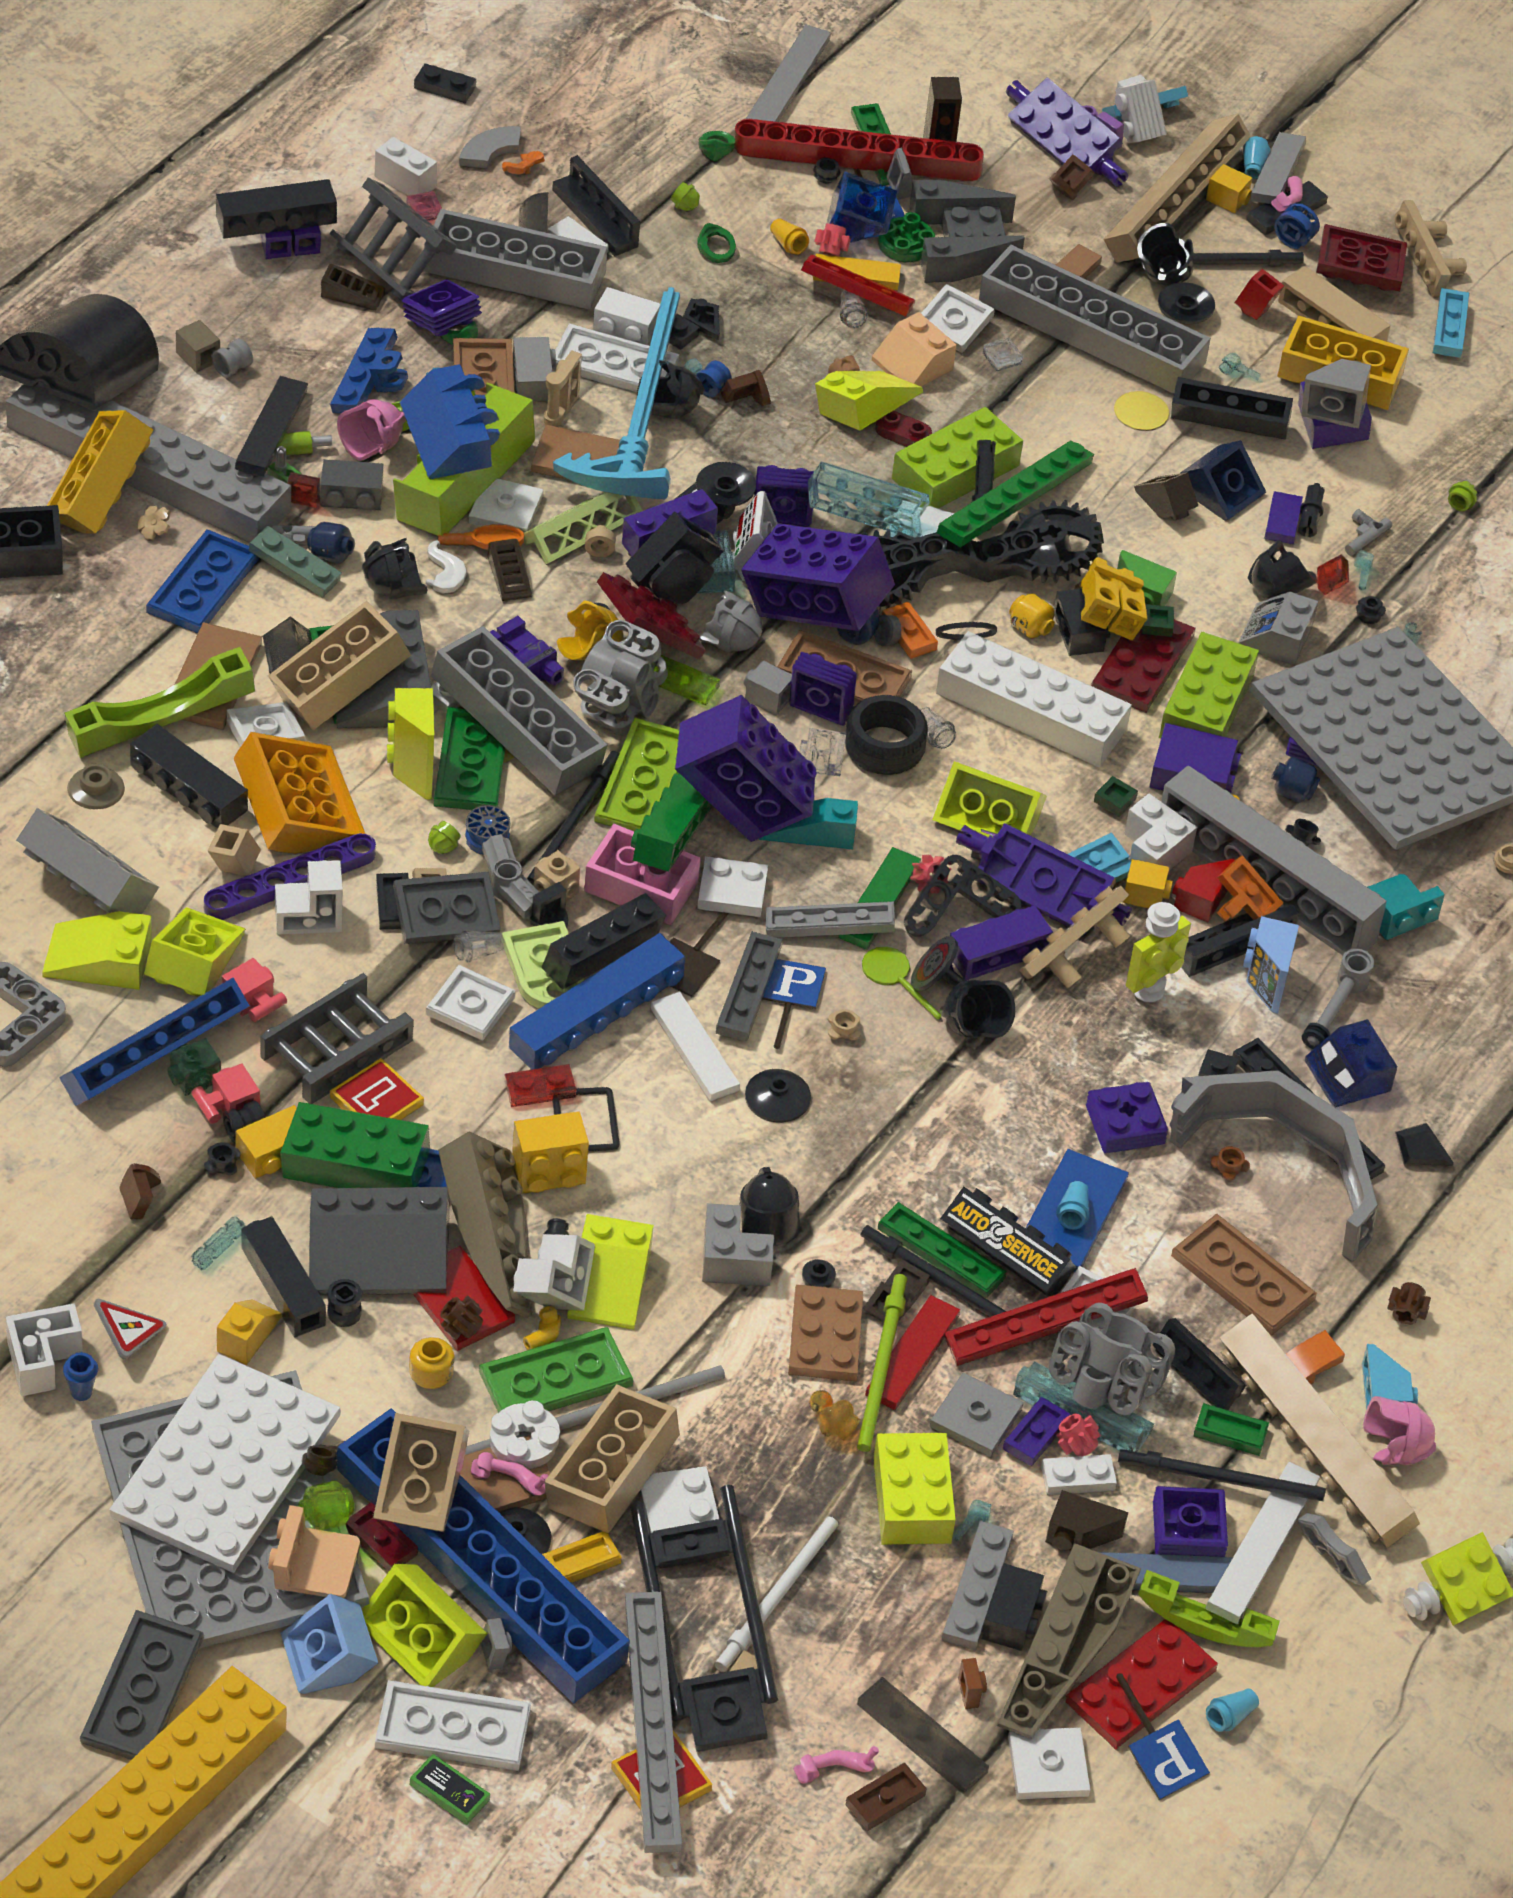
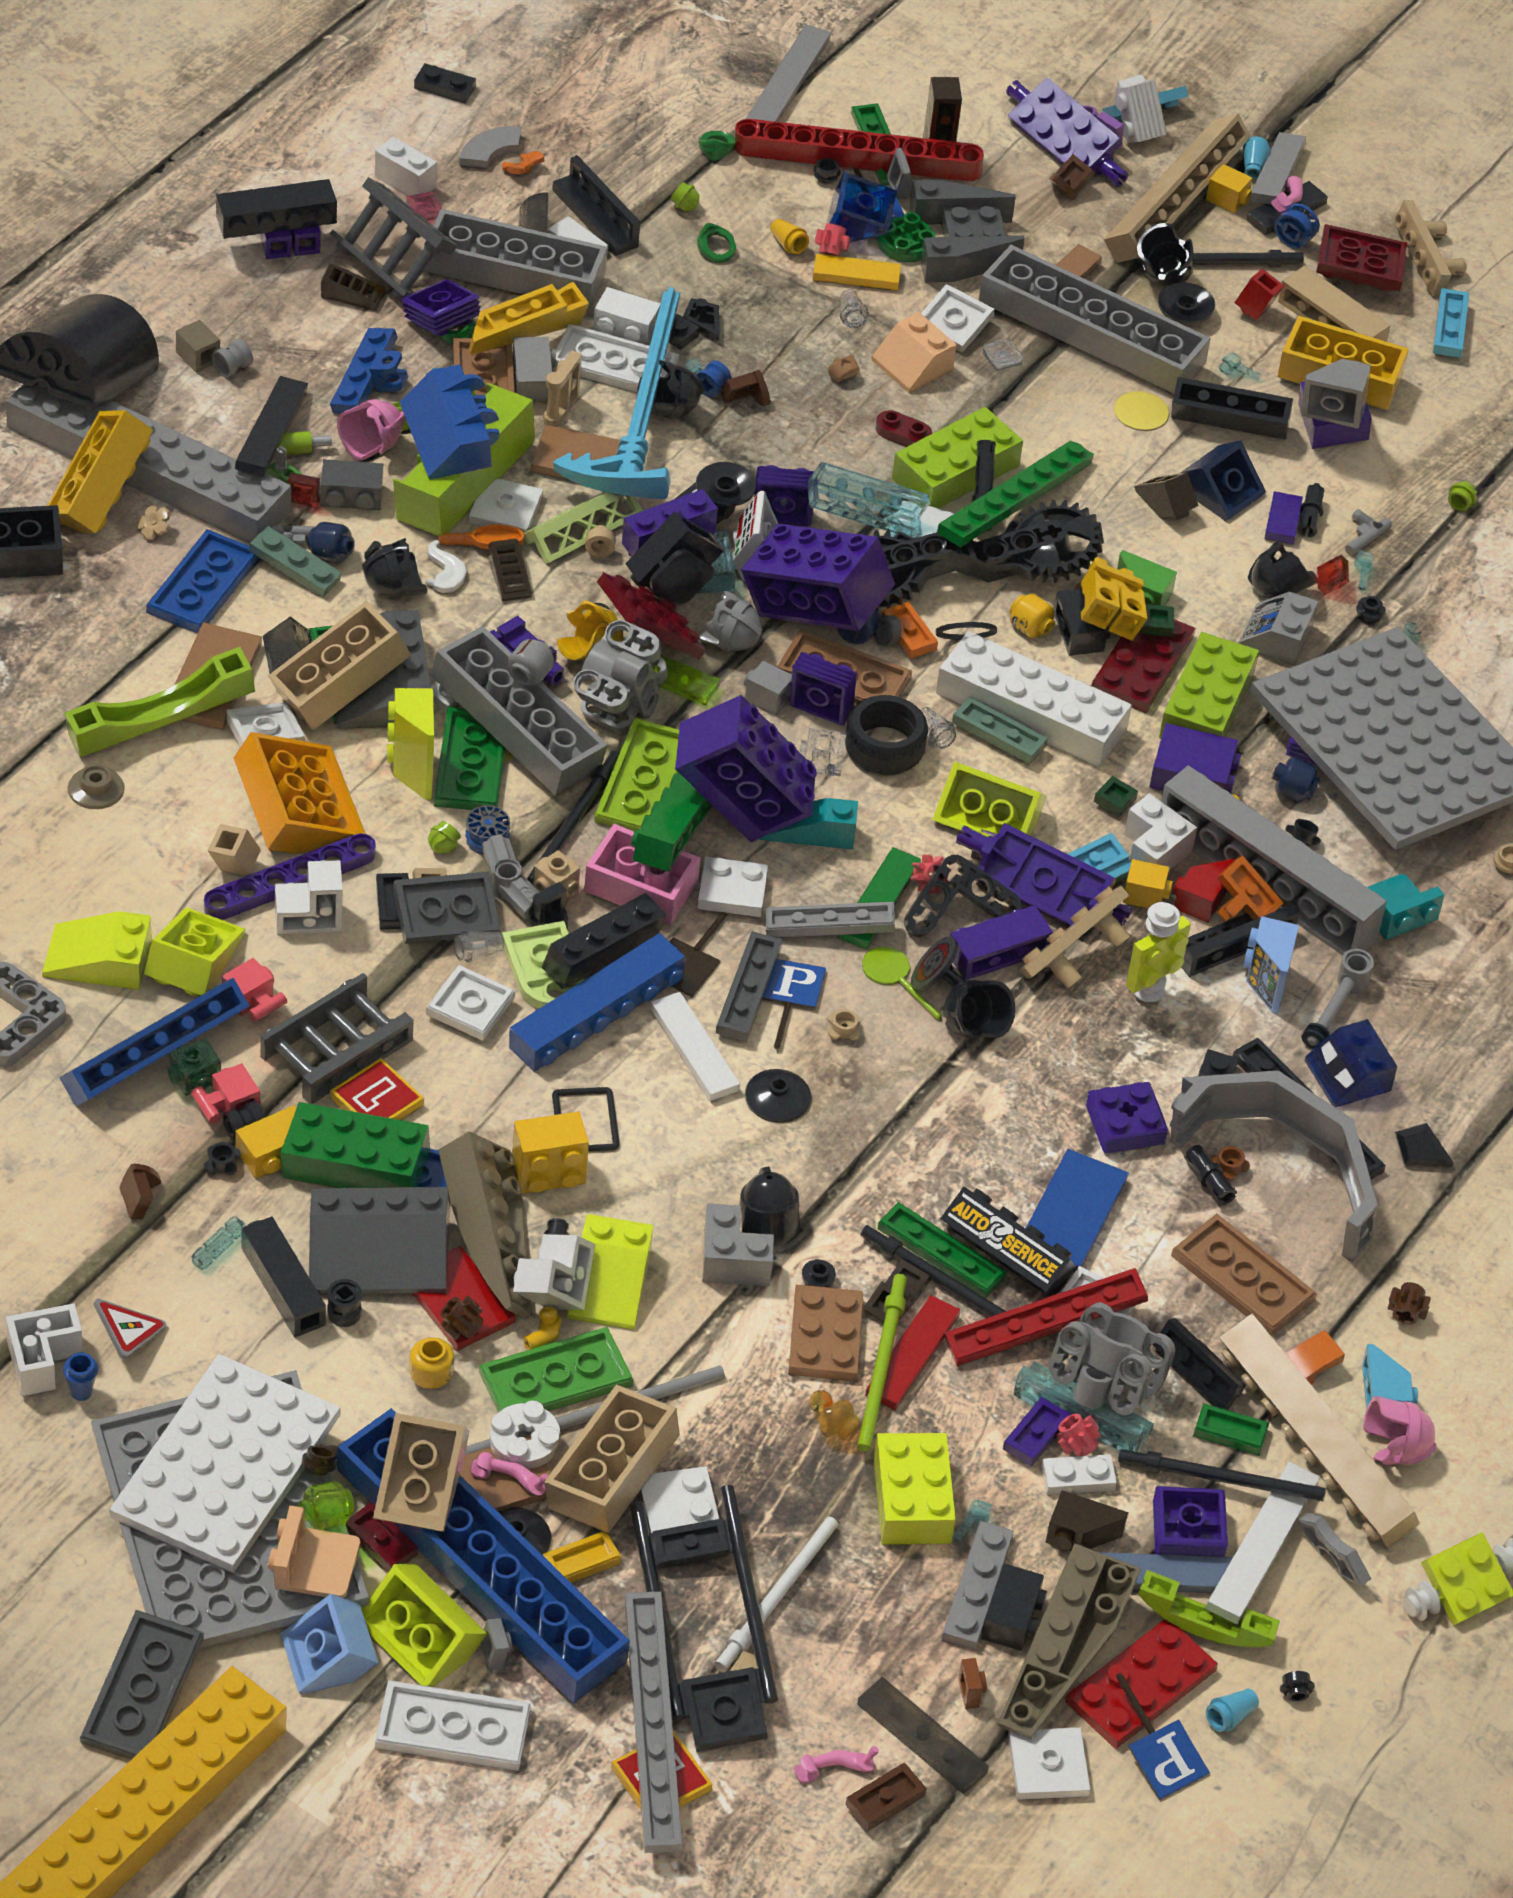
(85, 864): light grey brick -> none
(188, 777): black brick -> none
(245, 1329): yellow slope -> none
(449, 1789): tile -> none
(528, 316): none -> yellow wedge
(530, 662): none -> light grey head
(540, 1085): clear red plate -> none
(858, 285): red tile -> none
(862, 396): neon yellow slope -> none
(976, 1414): light grey plate -> none
(999, 730): none -> sand green plate
(1074, 1206): medium azure cone -> none
(1210, 1174): none -> black pin
(1297, 1685): none -> black plate

